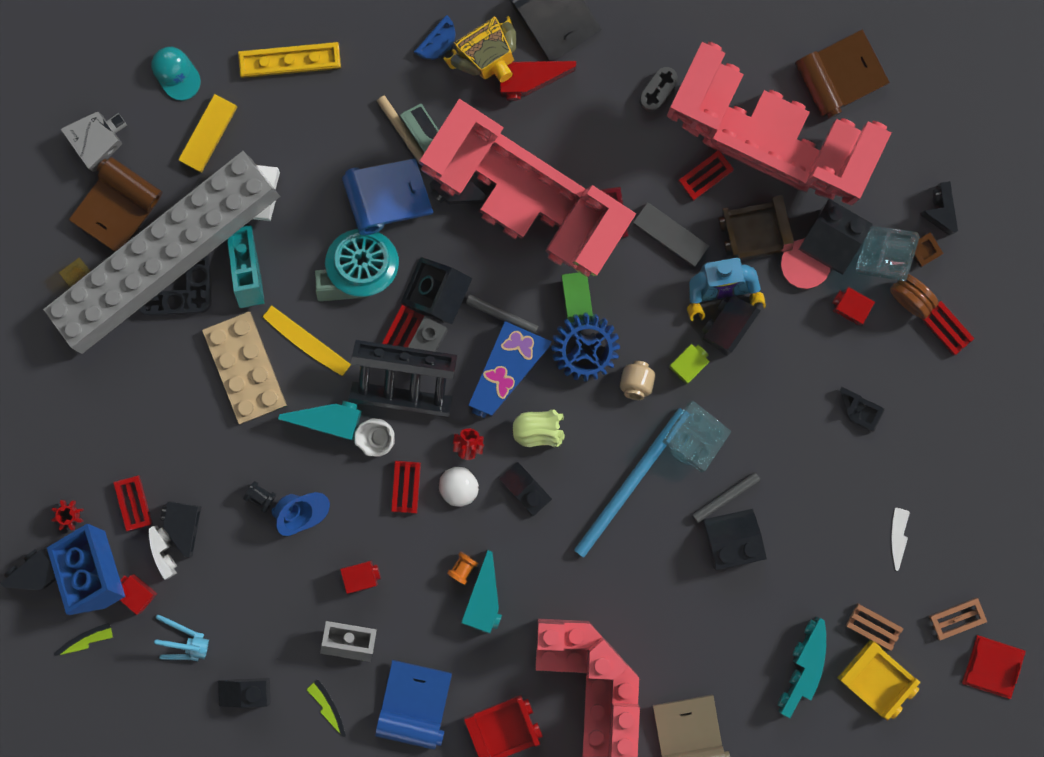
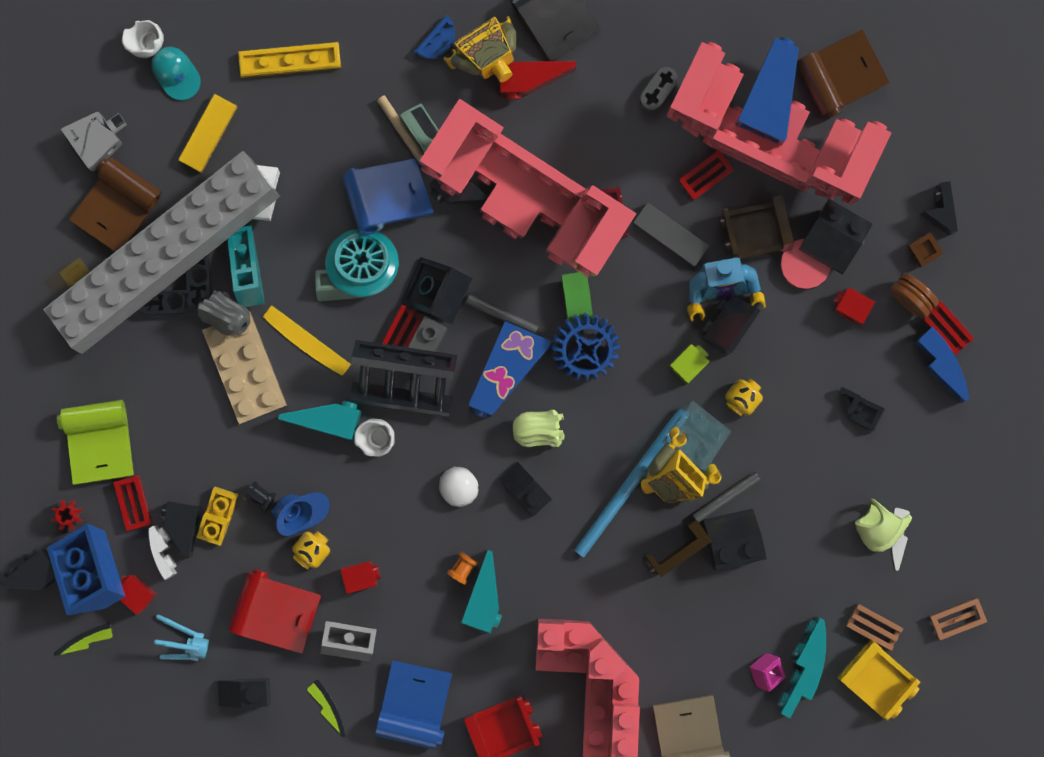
(97, 438): none -> lime door
(143, 39): none -> white hair
(217, 516): none -> yellow slope
(224, 314): none -> dark grey piece
(271, 611): none -> red door
(311, 549): none -> yellow head
(404, 508): red tile -> none
(468, 444): red gear -> none
(637, 380): tan head -> none
(675, 475): none -> torso
(699, 540): none -> dark brown panel
(743, 397): none -> yellow head
(767, 672): none -> dark pink slope
(770, 98): none -> blue slope
(880, 528): none -> yellowish green piece
(887, 253): clear light blue plate -> none
(943, 363): none -> blue slope
(993, 667): red piece -> none

